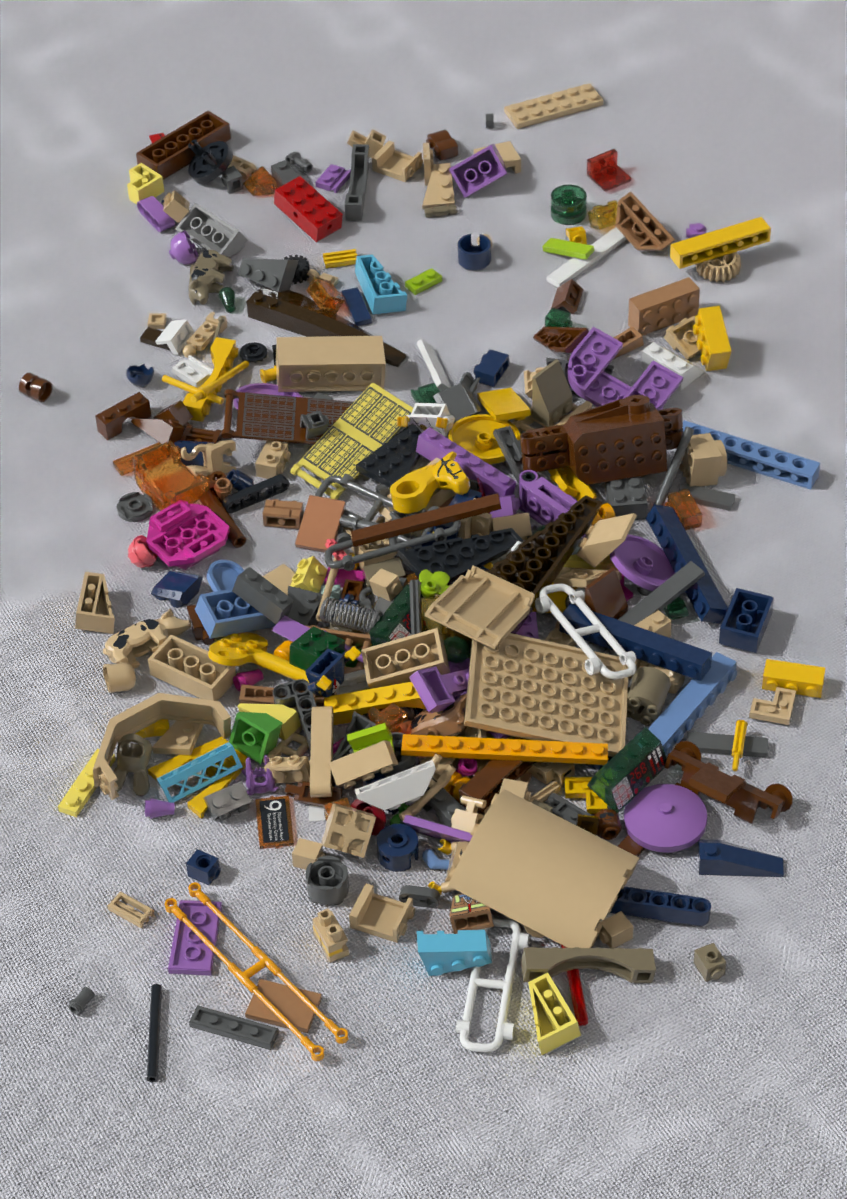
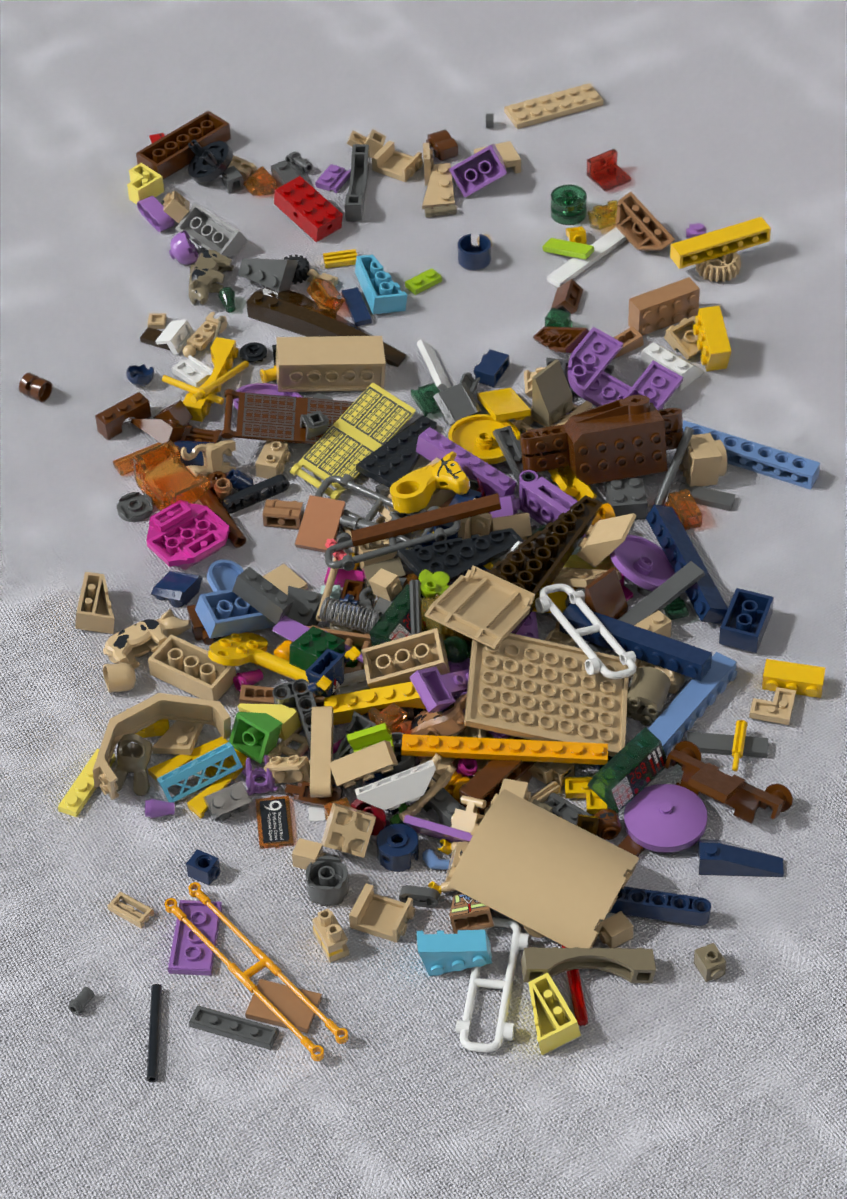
(140, 554): coral piece -> none
(309, 575): light yellow bracket -> none
(429, 415): white torso -> none

